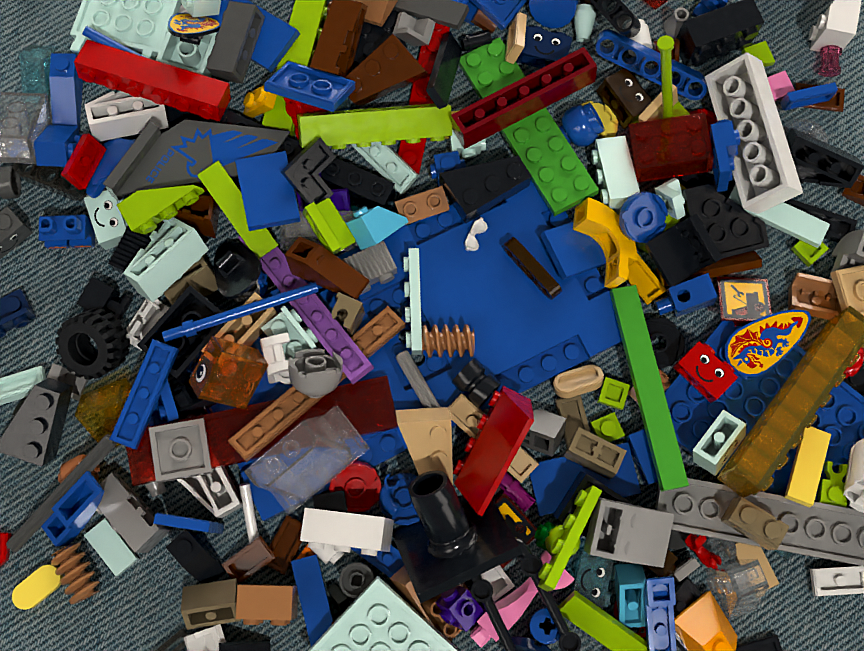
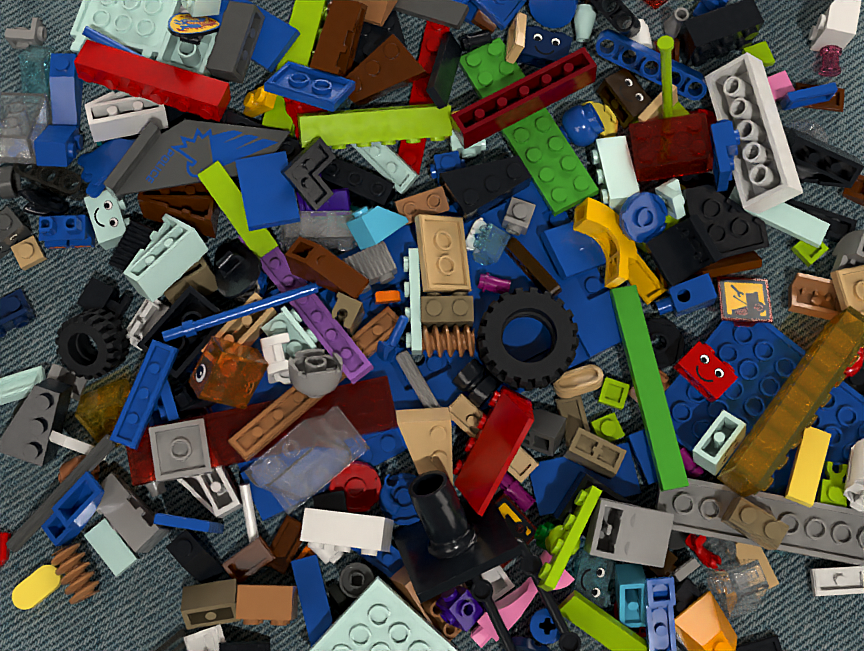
(22, 37): none -> light grey bracket
(28, 253): none -> tan plate
(43, 202): none -> black plate
(71, 443): none -> white tile
(83, 161): red plate -> none
(151, 206): lime slope -> none
(328, 226): lime panel -> none
(386, 297): none -> orange tile
(391, 348): none -> blue bar
(414, 31): light grey panel -> none
(442, 254): none -> tan tile
(447, 310): none -> dark tan brick
(489, 244): none -> clear light blue brick
(493, 284): none -> magenta pin
(518, 216): none -> light grey bracket
(534, 306): none -> black tyre
(691, 468): none -> magenta pin
(765, 342): shield -> none

